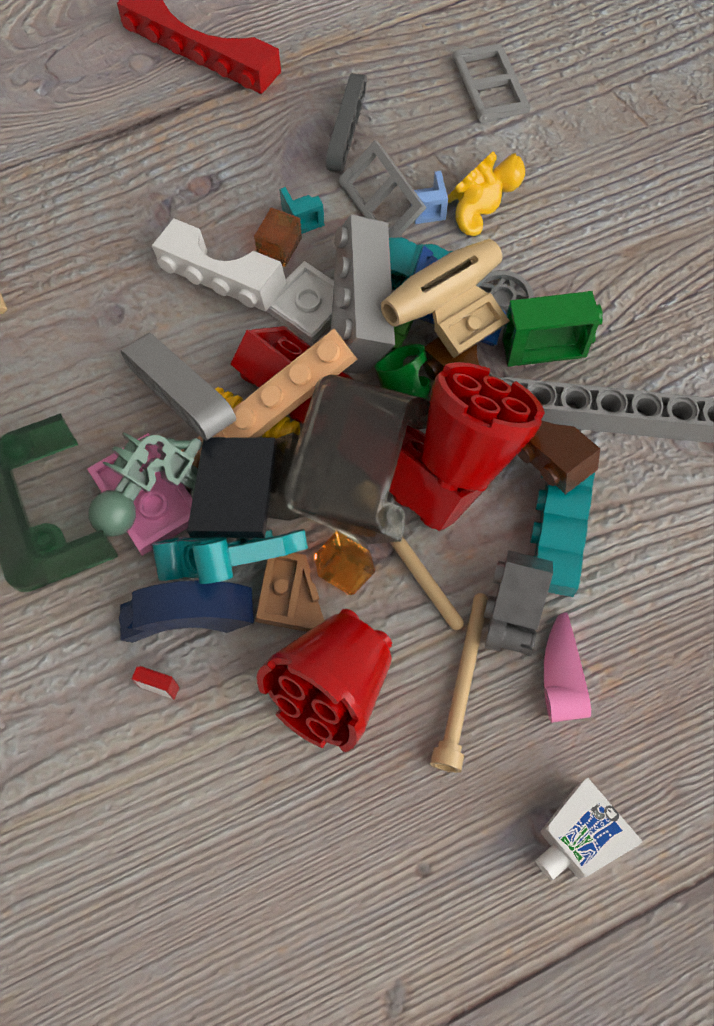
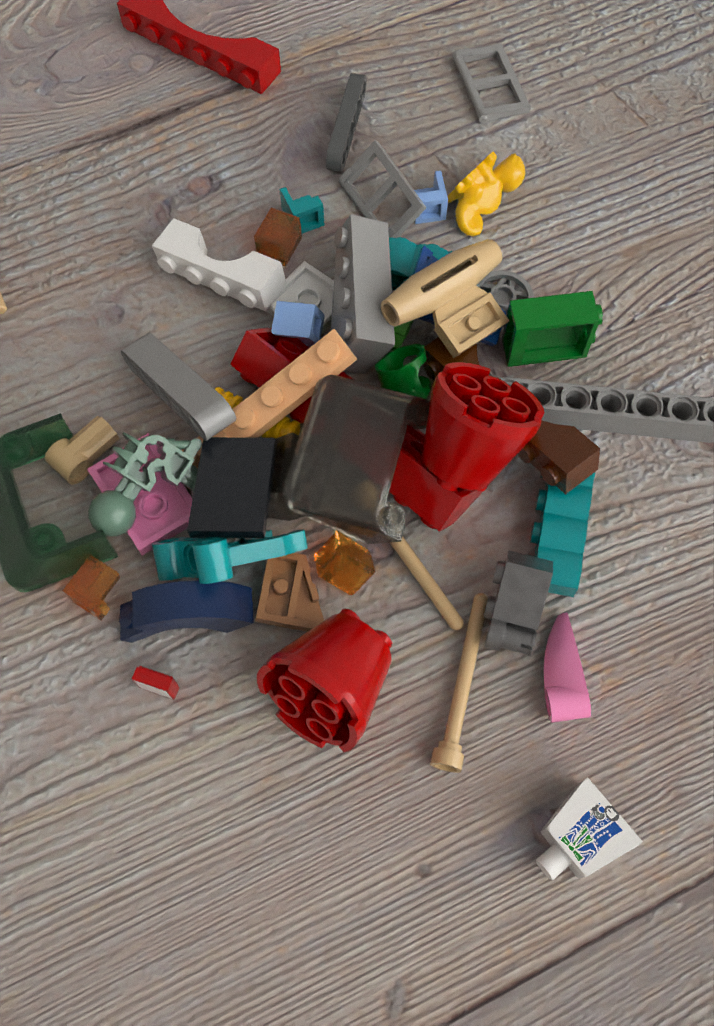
(74, 456): none -> tan piece
(91, 586): none -> clear orange panel
(298, 321): none -> light blue panel

